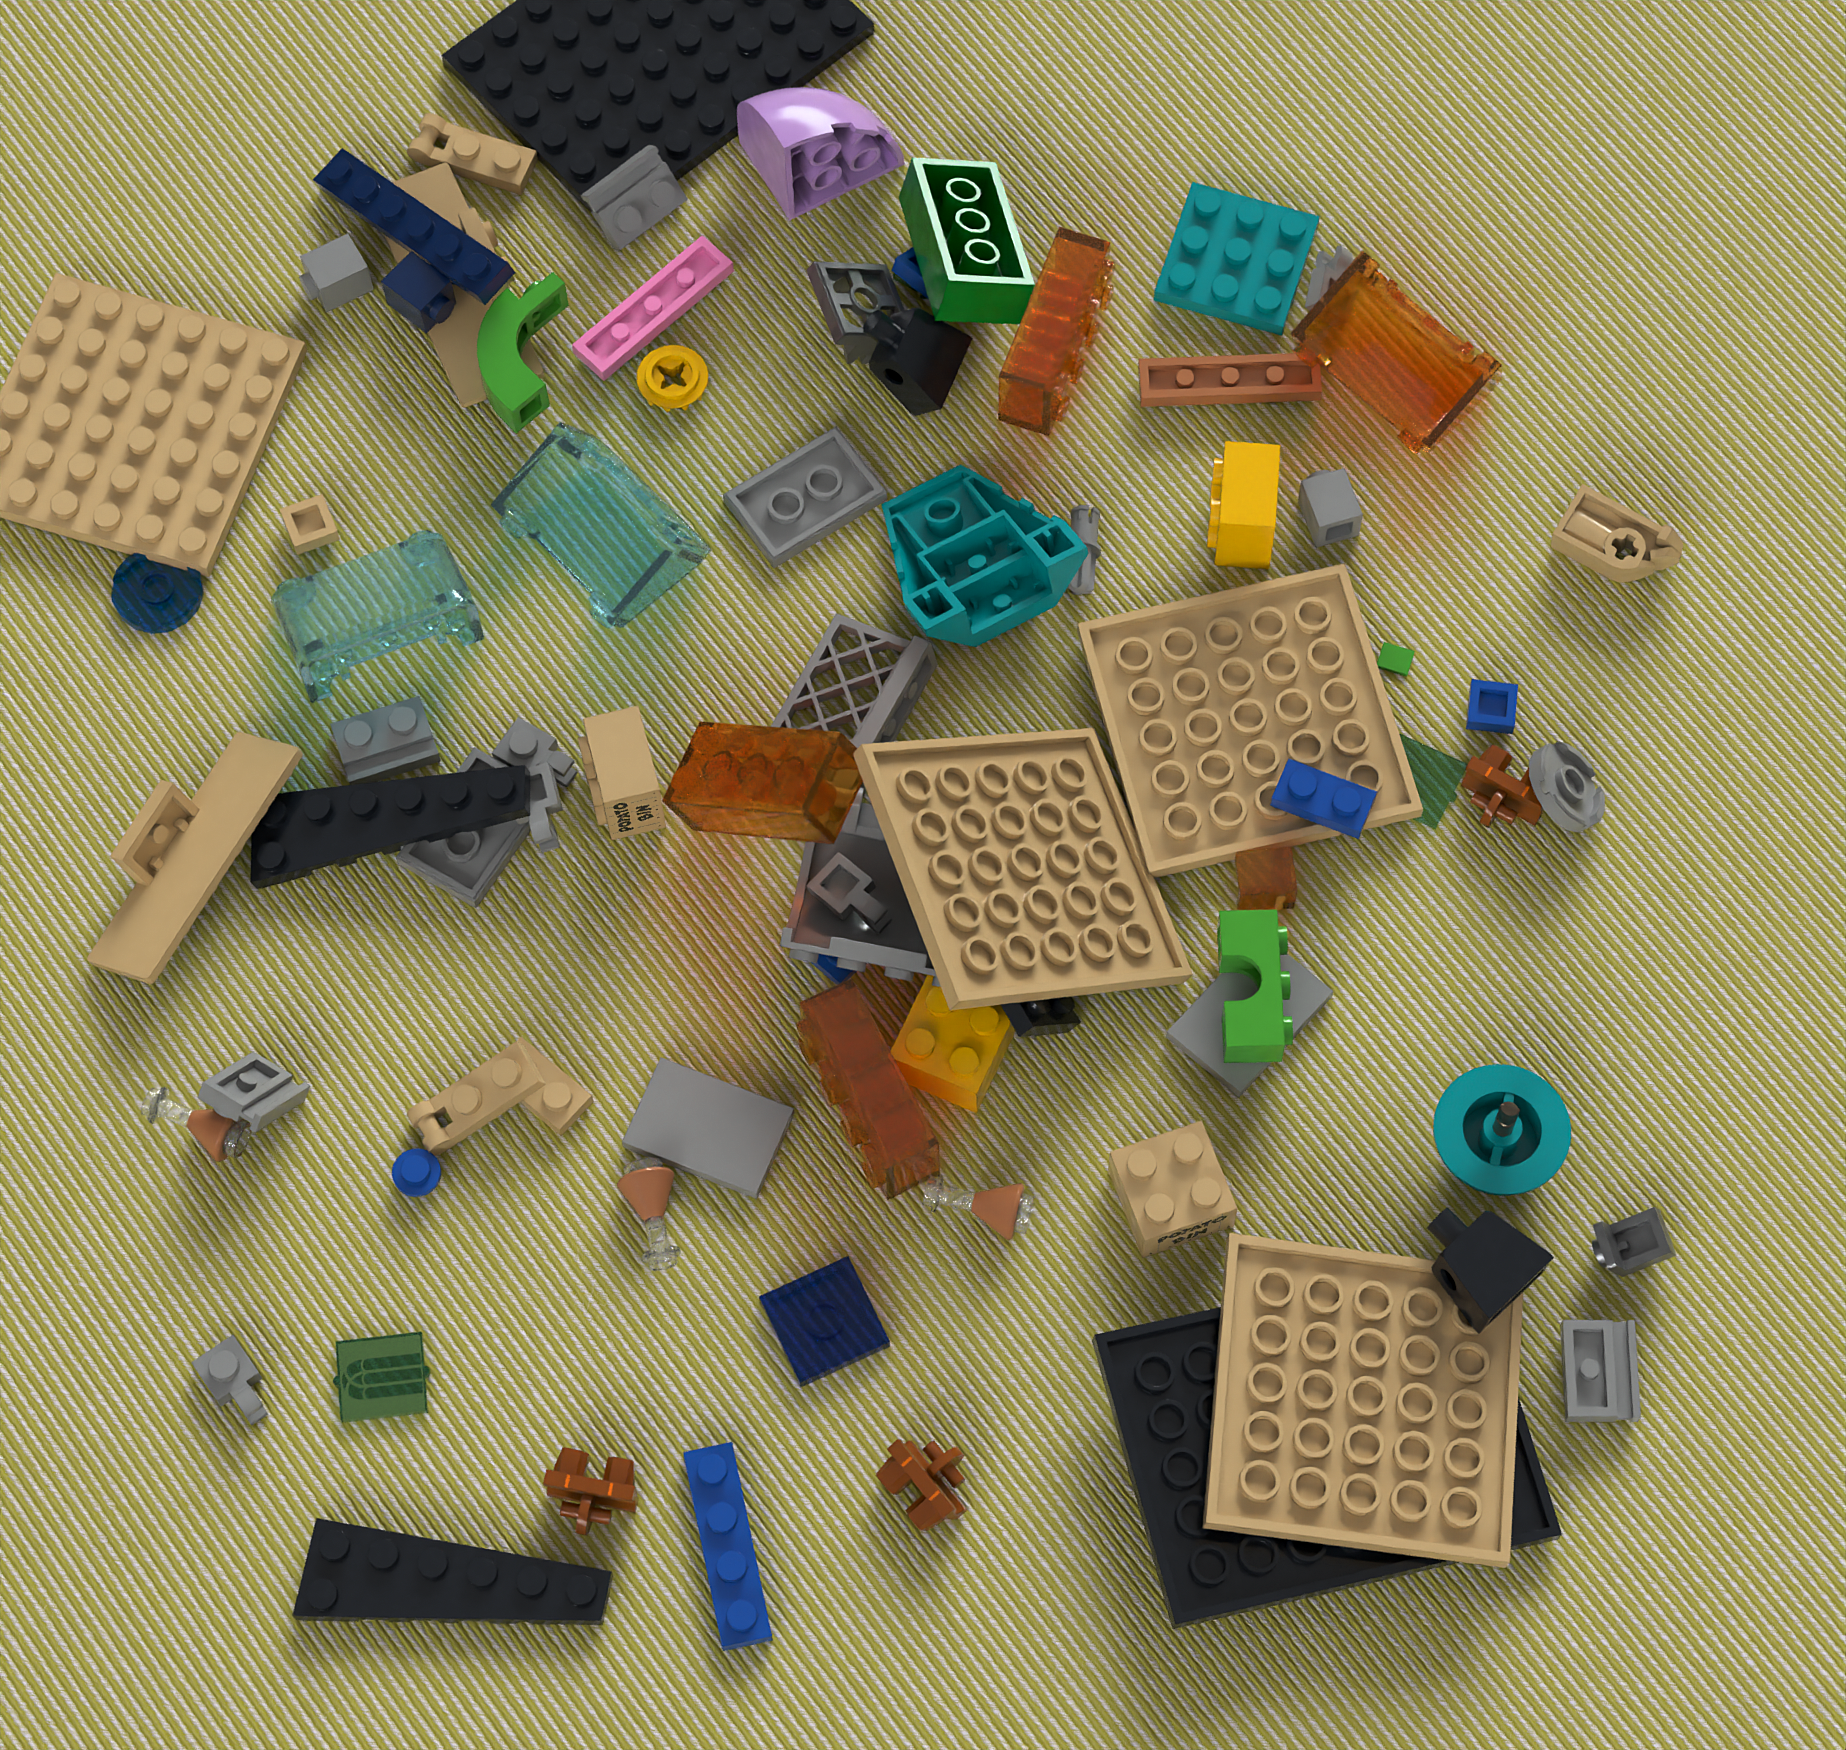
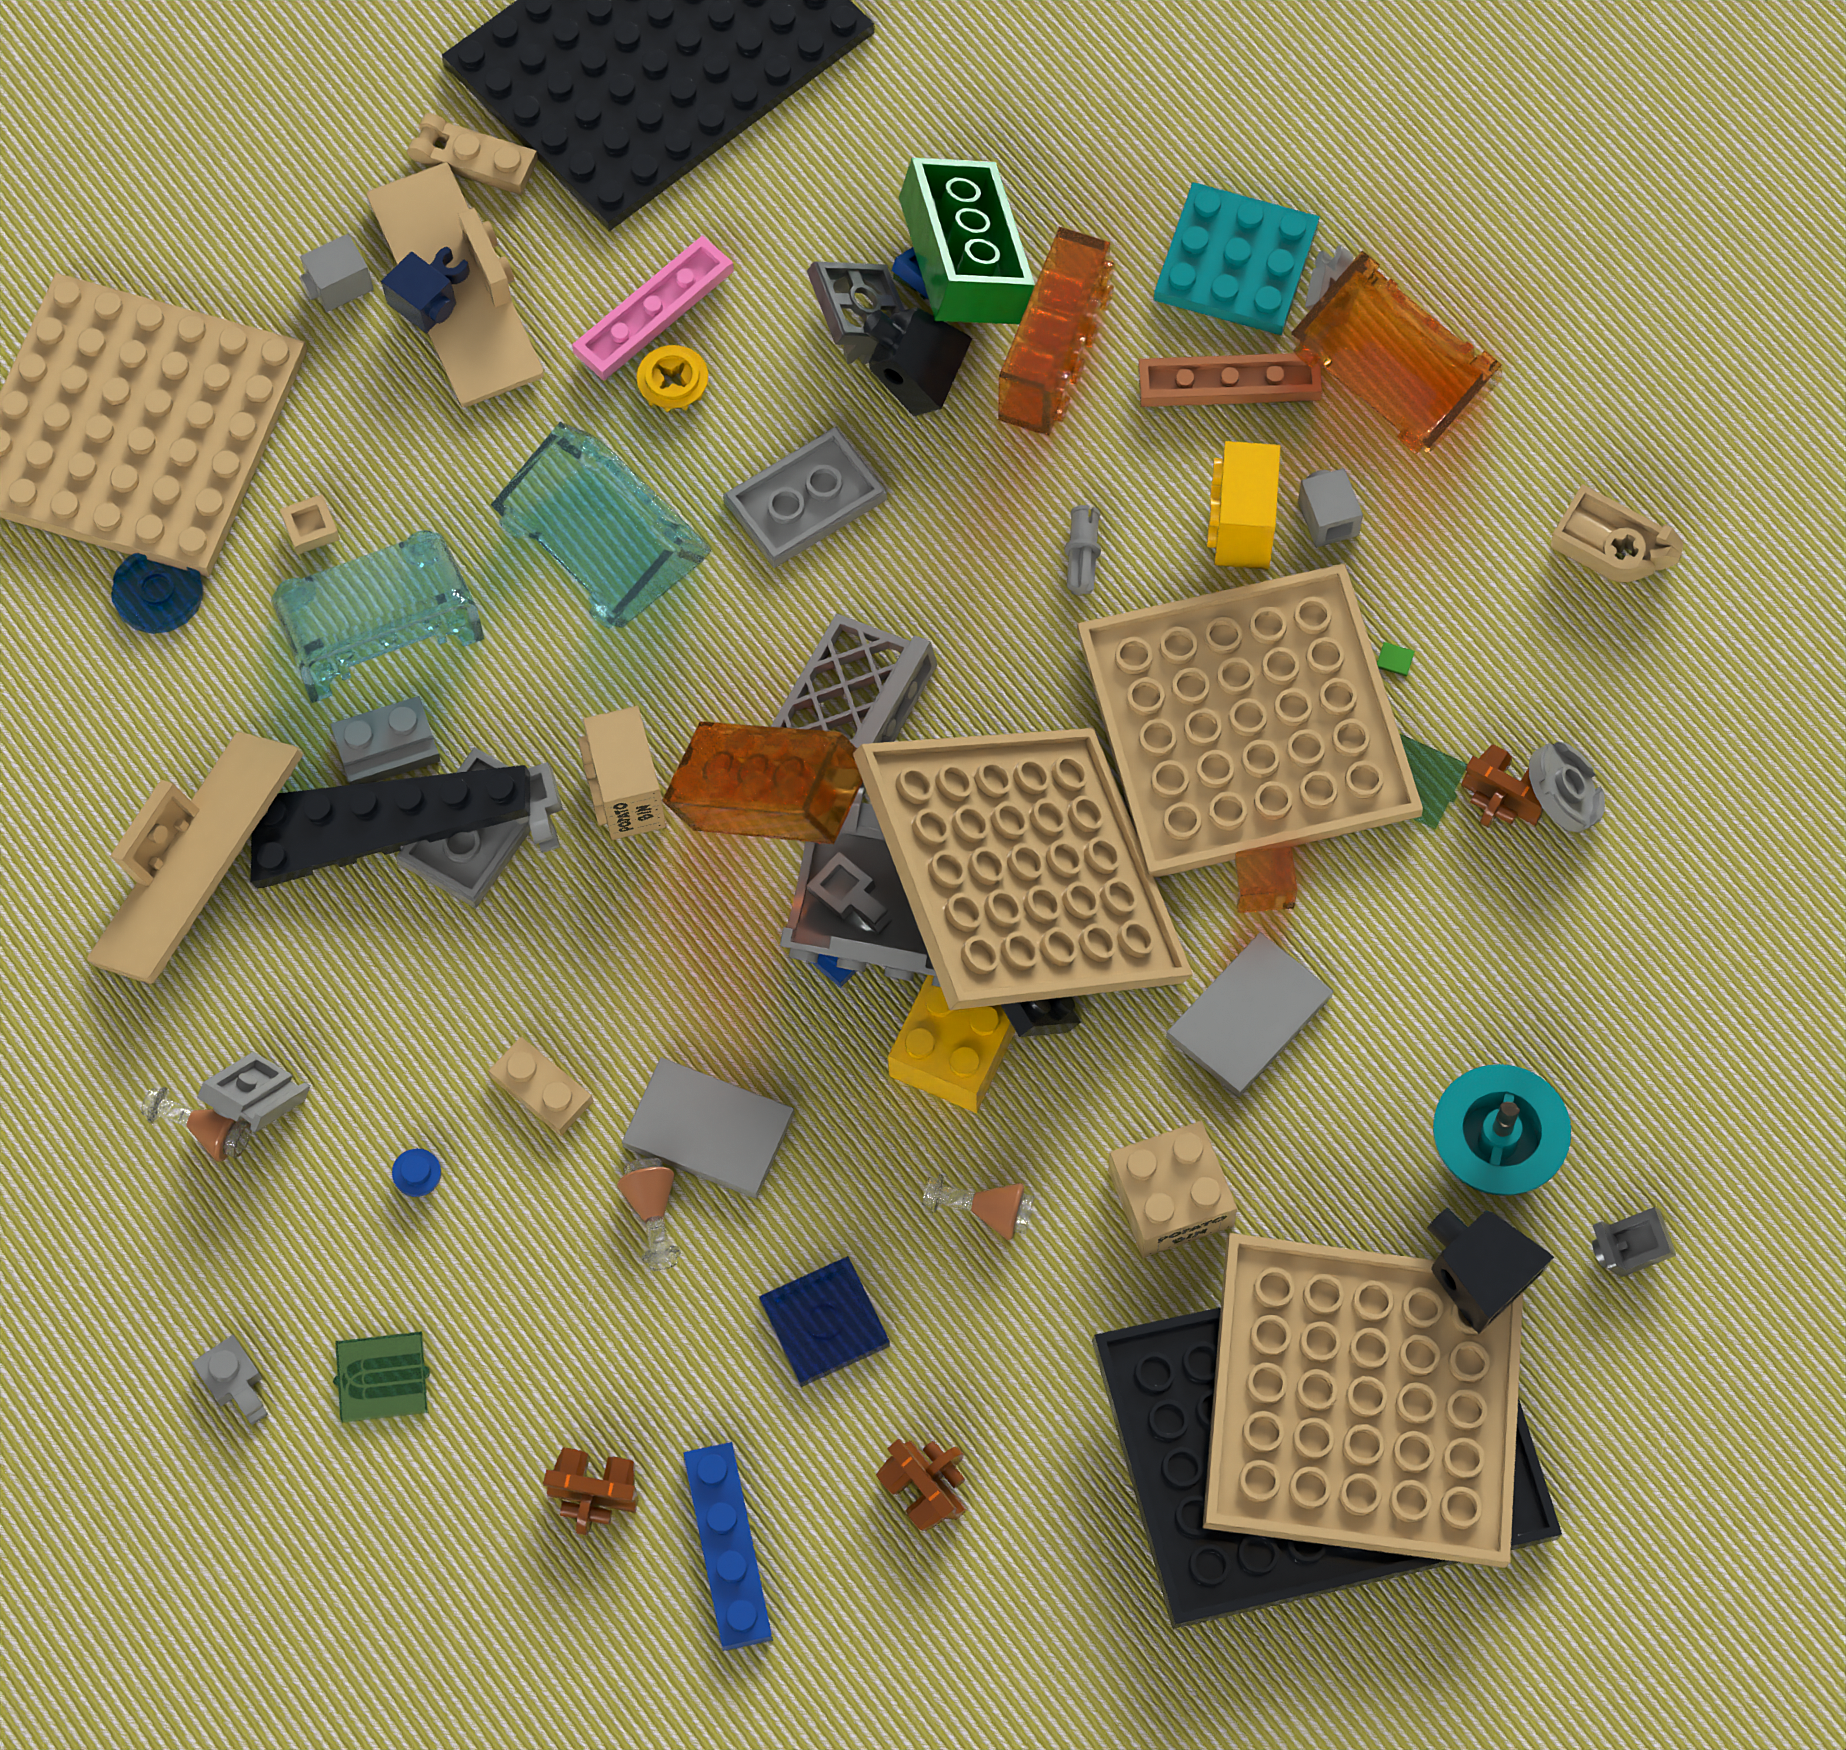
(405, 1577): black wing -> none
(414, 226): dark blue plate -> none
(476, 1098): tan plate -> none
(507, 326): bright green arch -> none
(531, 747): light grey plate -> none
(634, 197): light grey plate -> none
(814, 145): lavender brick -> none
(869, 1090): clear orange brick -> none
(977, 557): teal wedge -> none
(1252, 946): bright green arch -> none
(1323, 798): blue plate -> none
(1492, 706): blue plate -> none
(1600, 1371): light grey plate -> none

